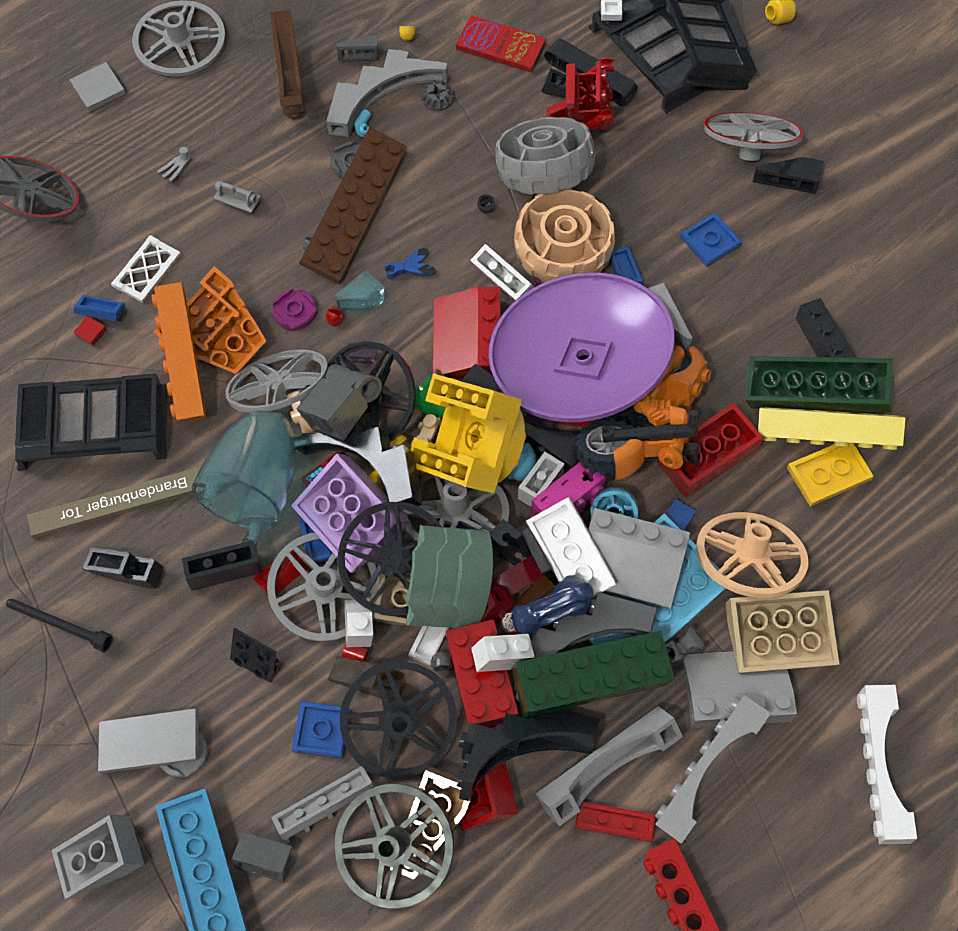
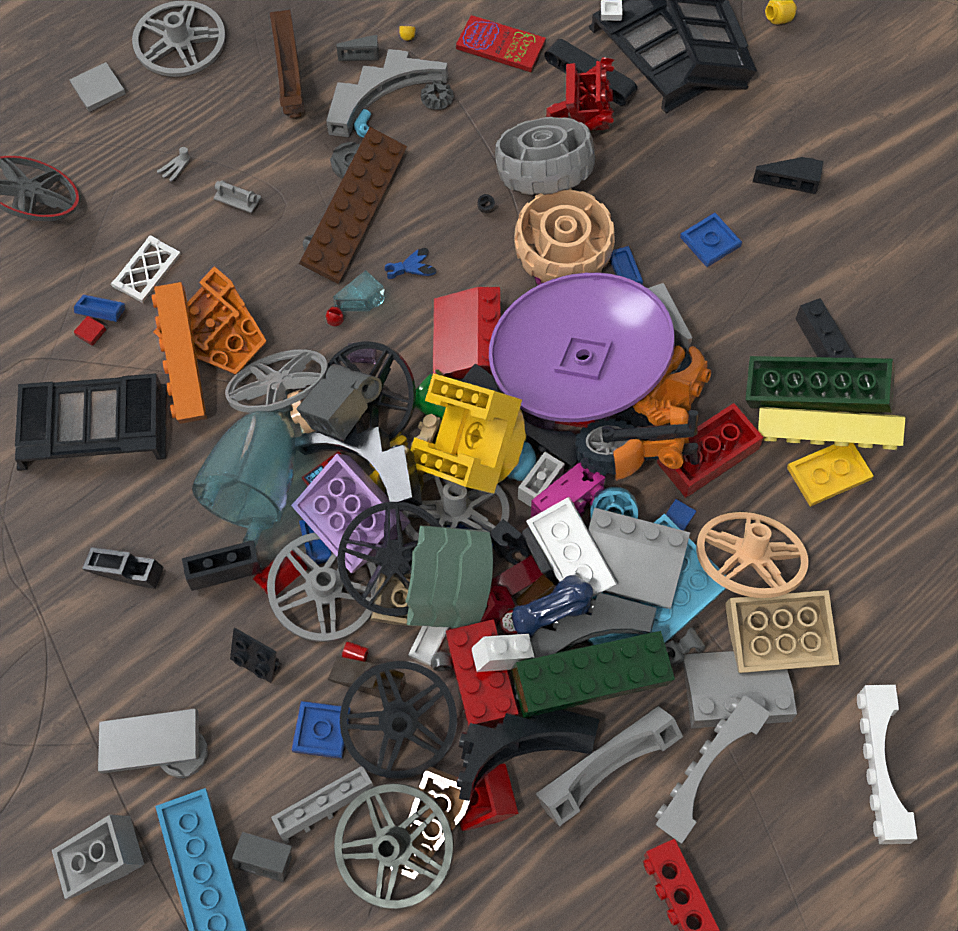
(100, 640): black piece -> none
(112, 503): dark tan tile -> none
(294, 309): magenta tile -> none
(358, 624): white slope -> none
(501, 273): white brick -> none
(551, 84): black slope -> none
(615, 821): red tile -> none
(752, 133): light grey wheel -> none

